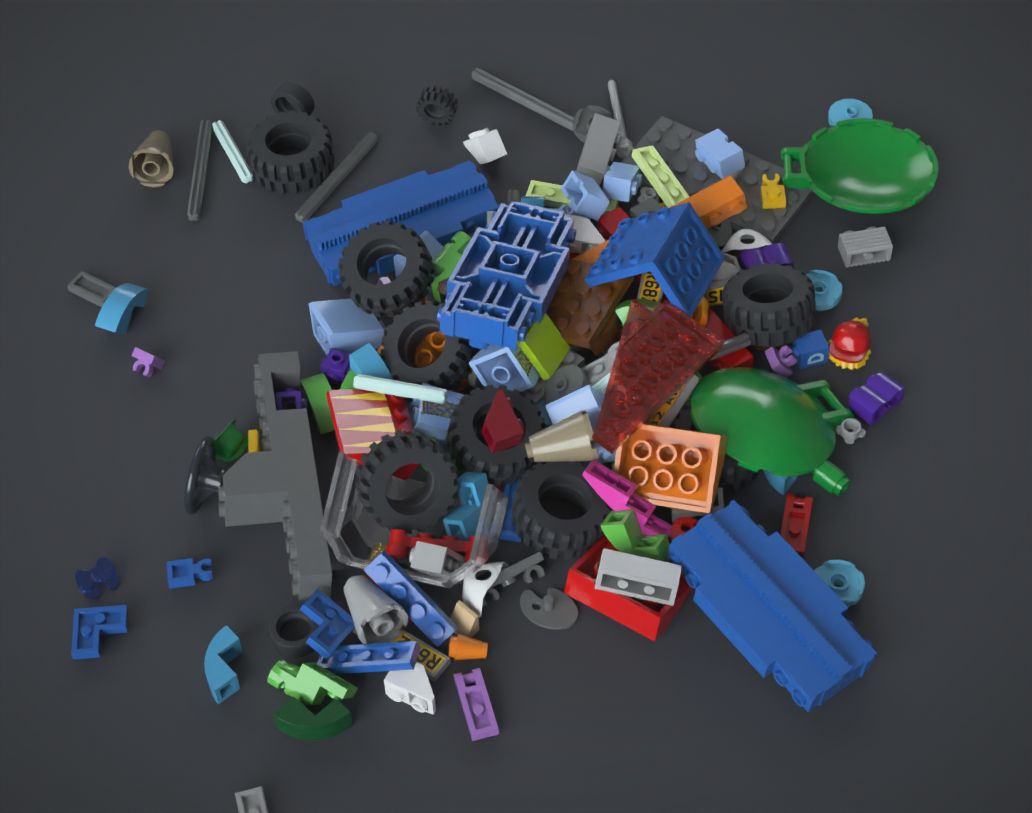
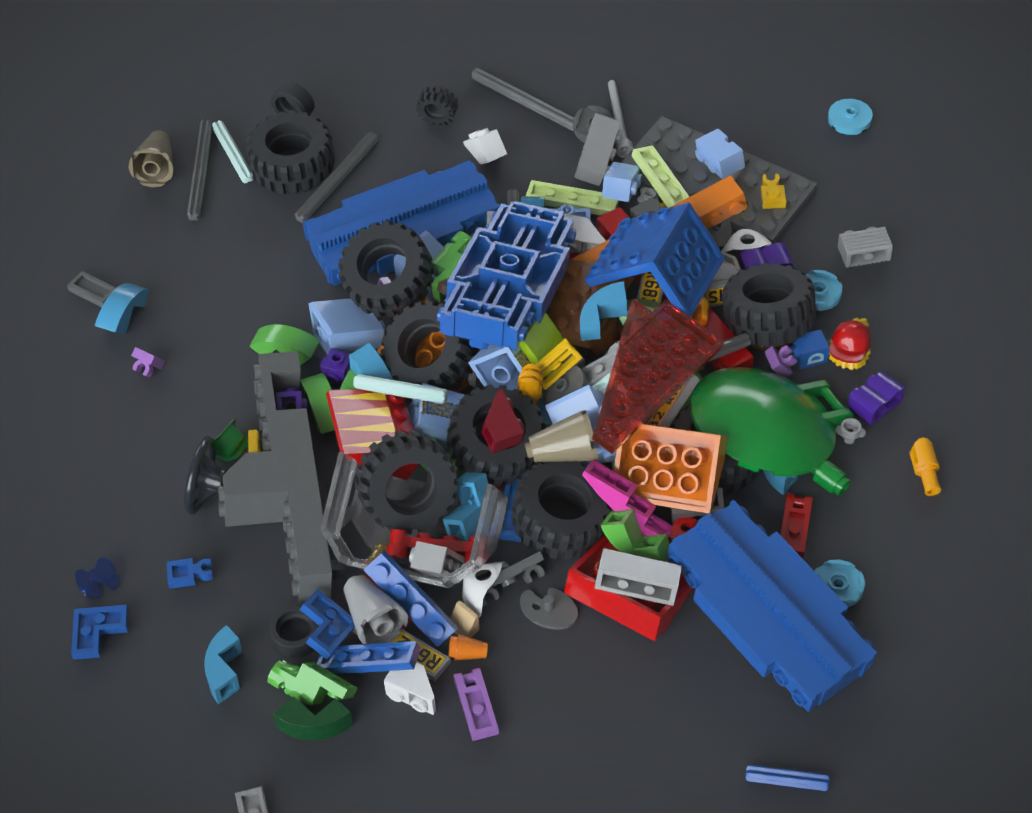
(284, 339): none -> bright green brick
(530, 382): none -> light orange arm
(553, 361): none -> yellow tile
(585, 195): light blue brick -> none
(604, 303): none -> dark azure brick
(787, 777): none -> axle
(864, 166): green dish -> none
(926, 465): none -> light orange arm

